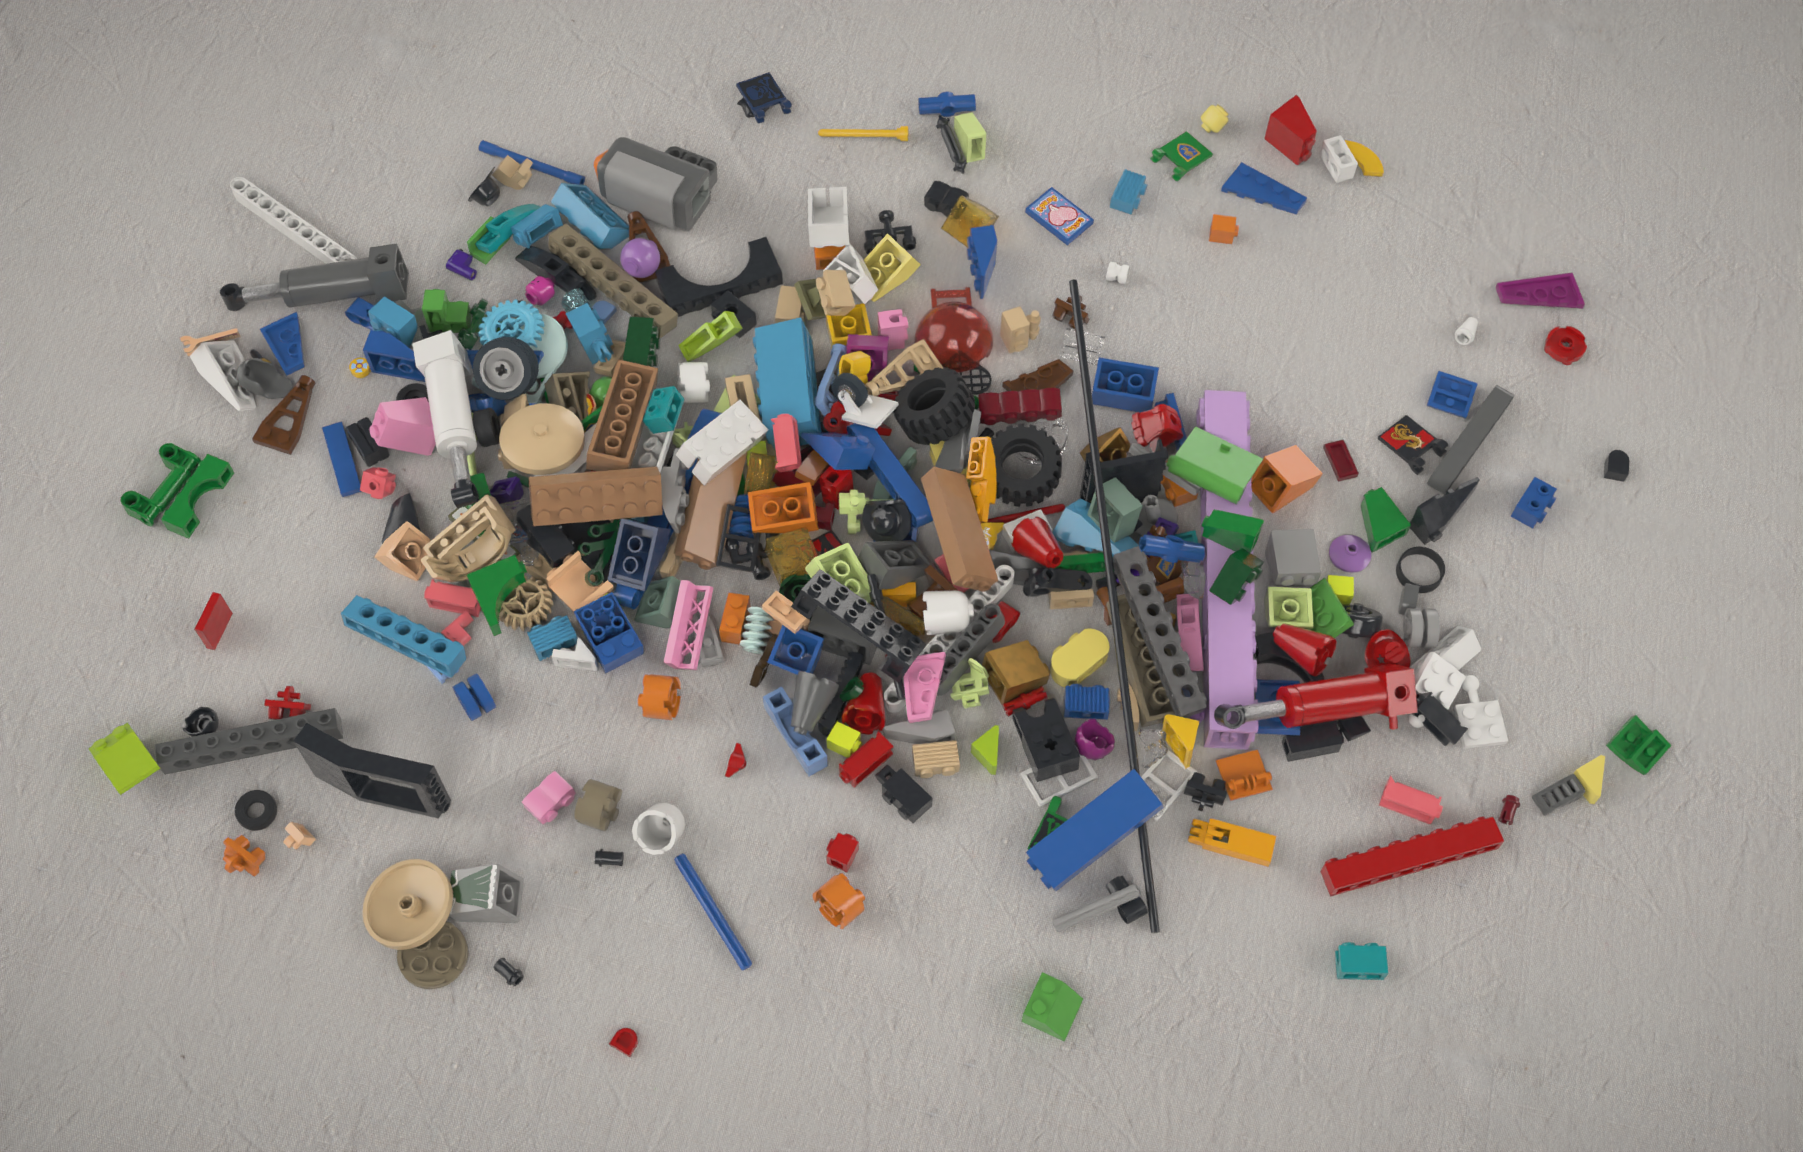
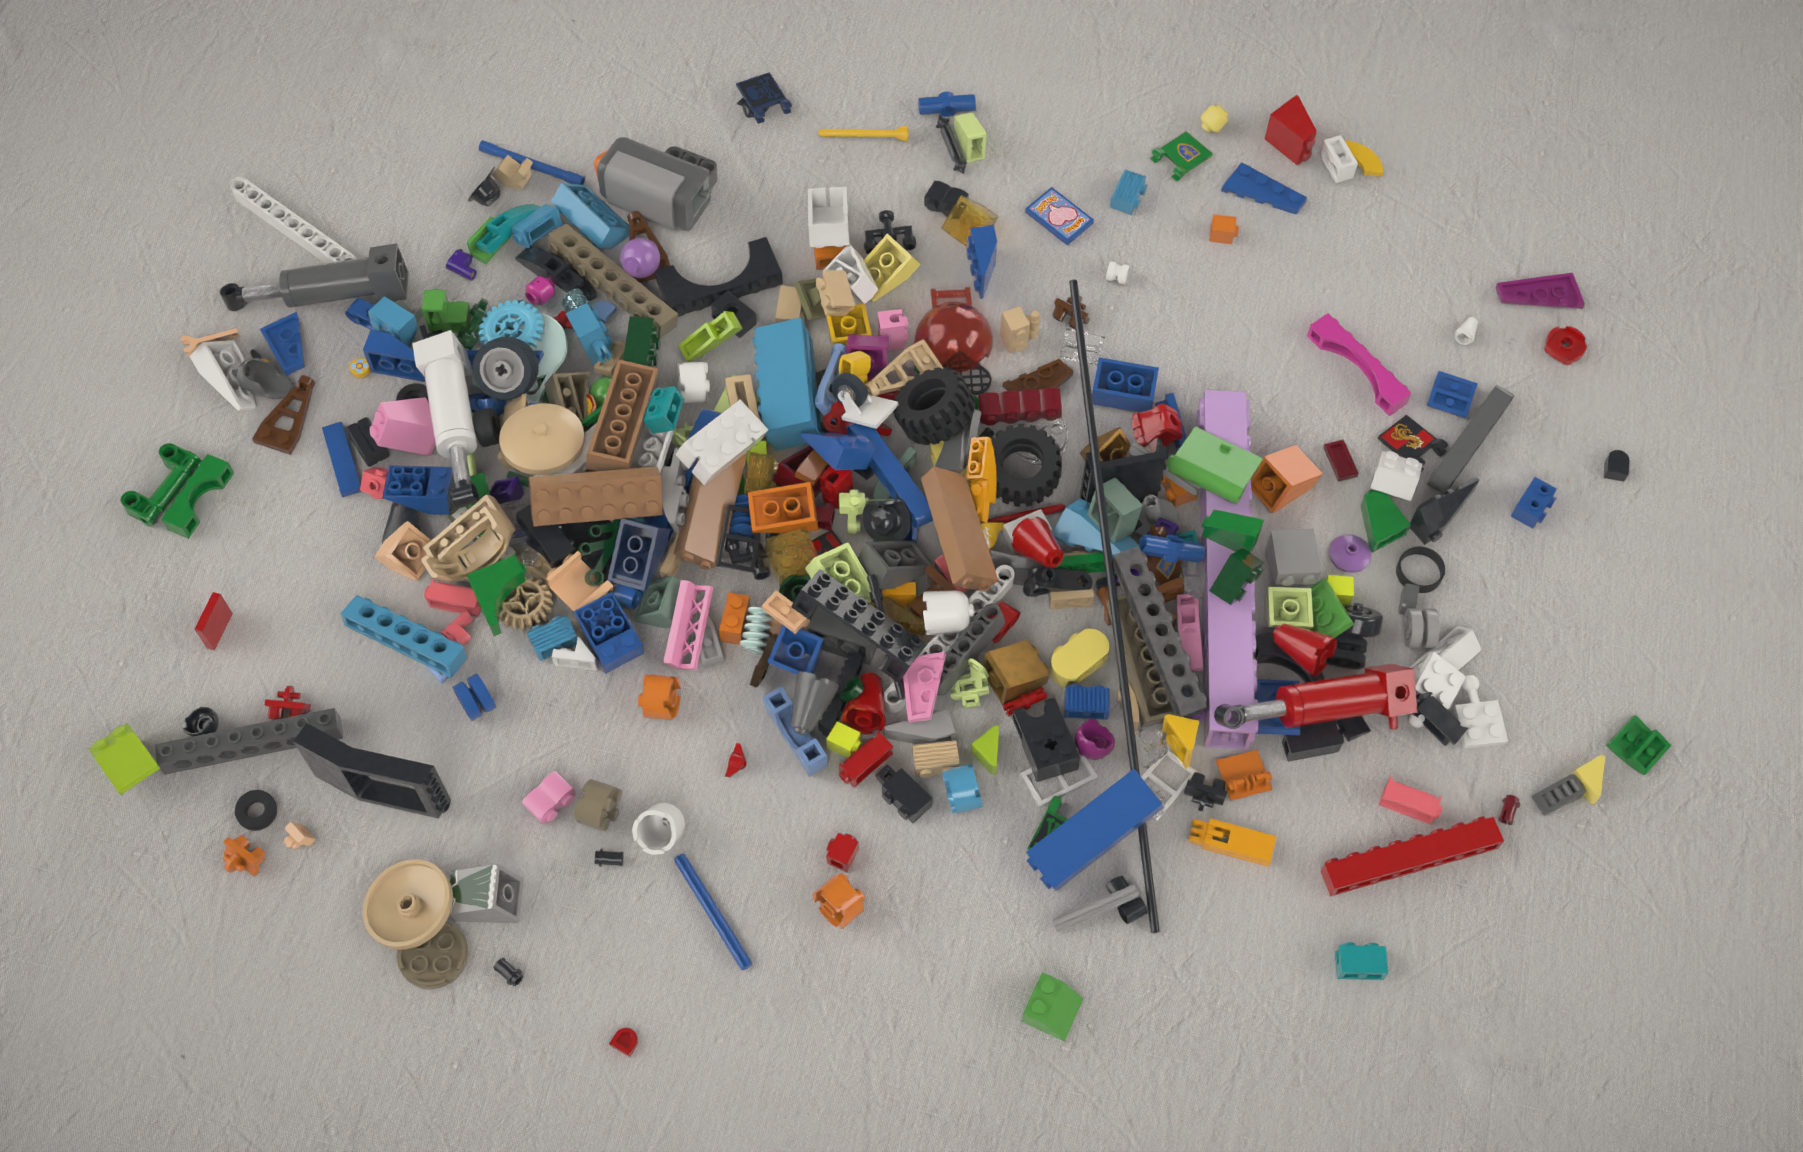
(421, 488): none -> blue slope
(786, 443): coral window -> none
(962, 788): none -> dark azure brick
(1332, 337): none -> dark pink arch
(1349, 652): none -> black brick
(1387, 648): red hat -> none
(1396, 475): none -> white piece

